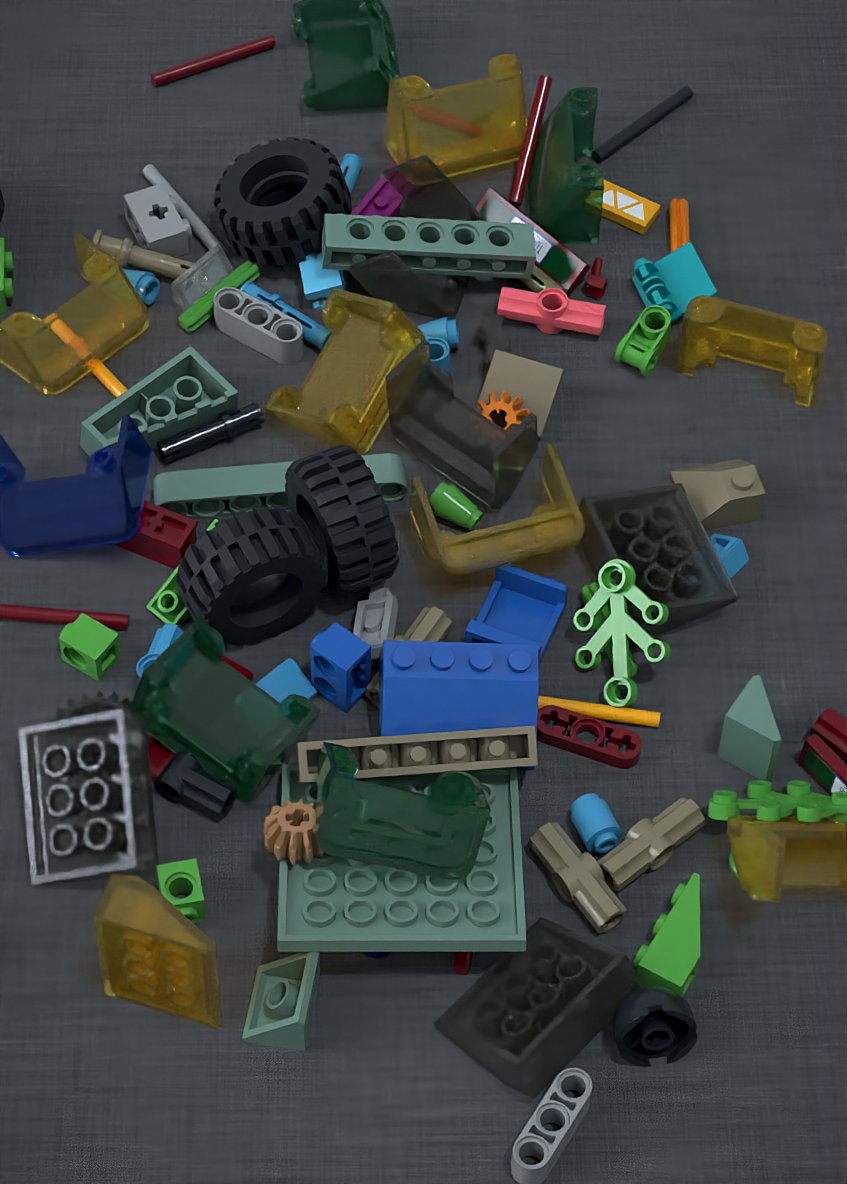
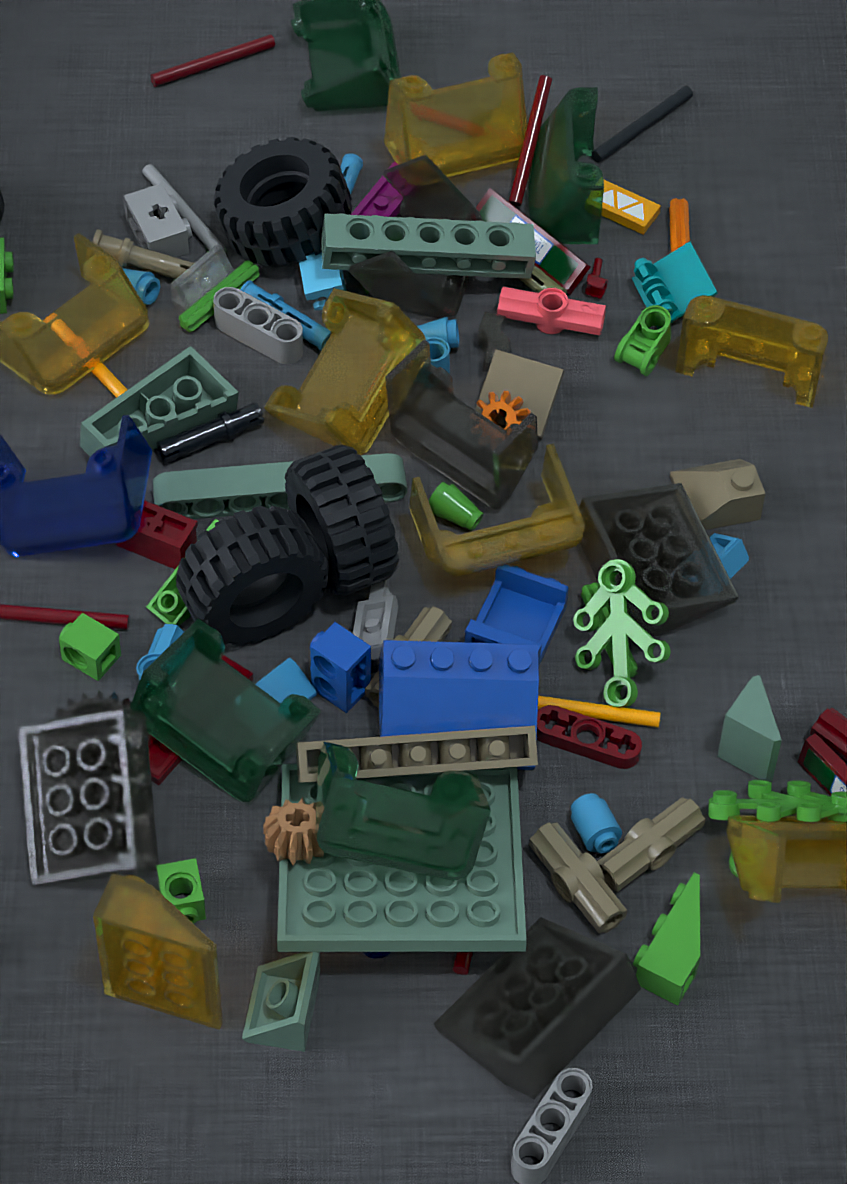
(188, 782): black piece -> none
(654, 1025): black cylinder -> none

